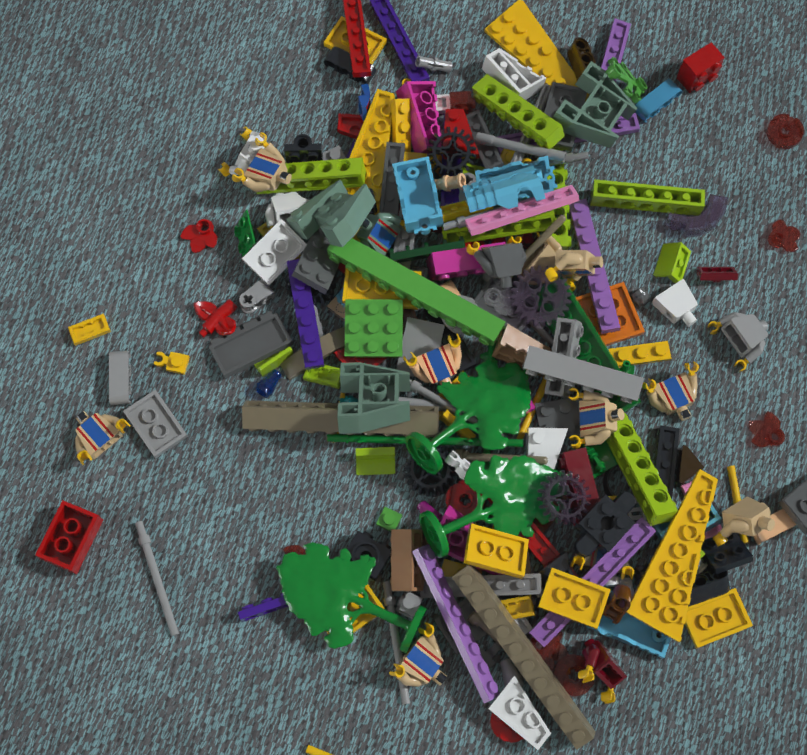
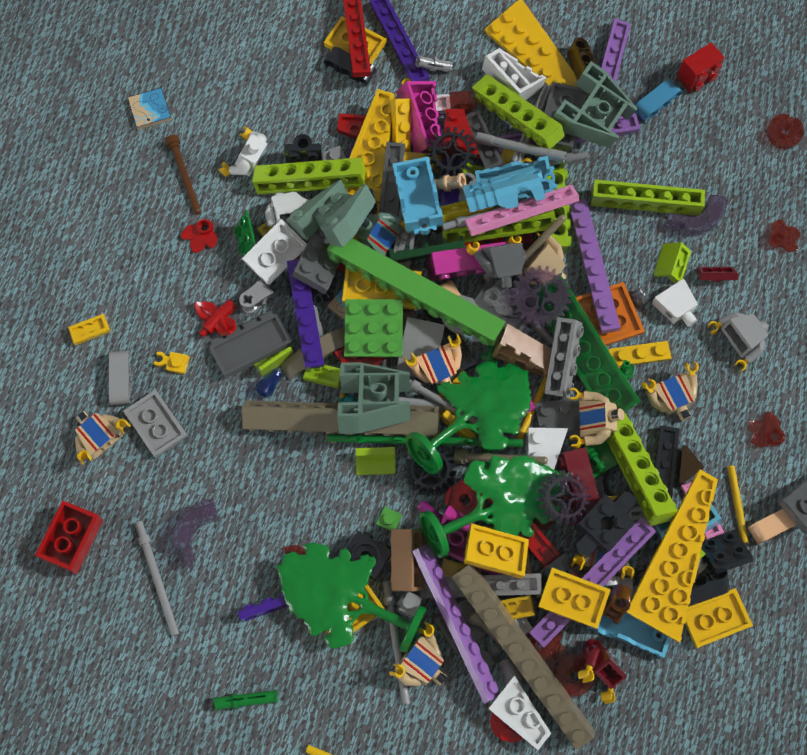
(149, 108): none -> tile
(173, 143): none -> reddish brown piece
(191, 520): none -> clear purple arch
(249, 699): none -> green pin
(265, 170): torso -> none
(364, 101): blue slope -> none
(460, 464): white plate -> none
(574, 265): tan torso -> none
(582, 373): light grey brick -> none
(620, 71): bright green plant -> none
(745, 518): tan torso -> none

